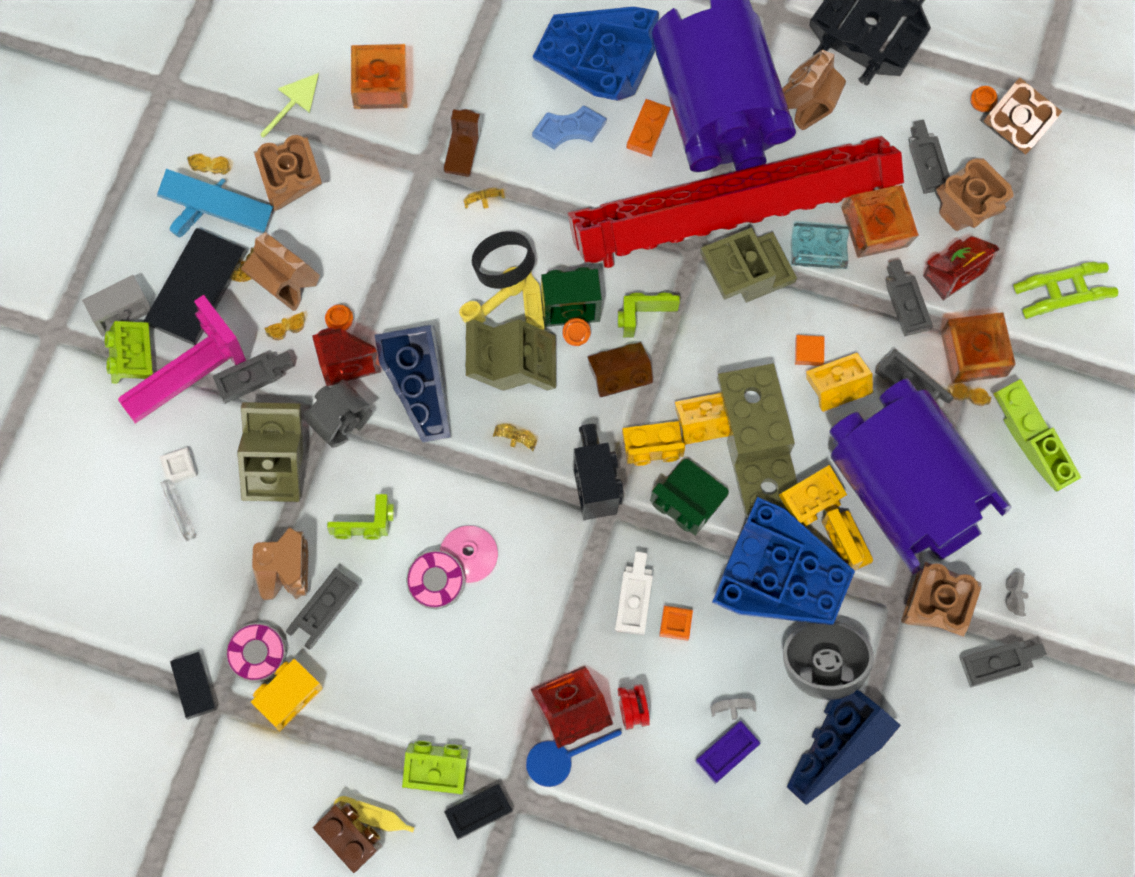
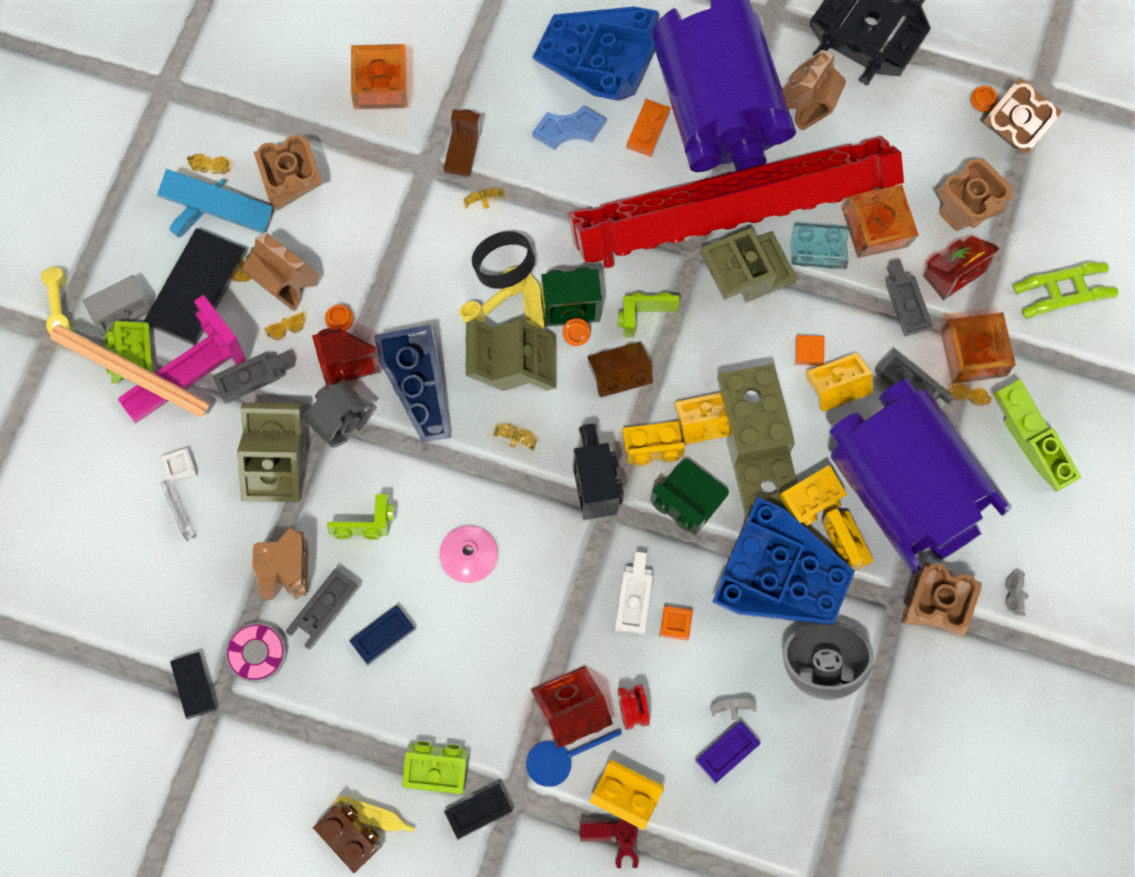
(55, 279): none -> light yellow bar
(129, 370): none -> light nougat axle
(286, 694): yellow brick -> none
(300, 93): yellowish green piece -> none
(382, 635): none -> dark blue tile
(435, 579): tile -> none
(603, 831): none -> dark red bar
(627, 794): none -> yellow bracket
(847, 738): dark blue wedge -> none
(927, 157): dark grey hinge -> none
(1000, 662): dark grey hinge -> none

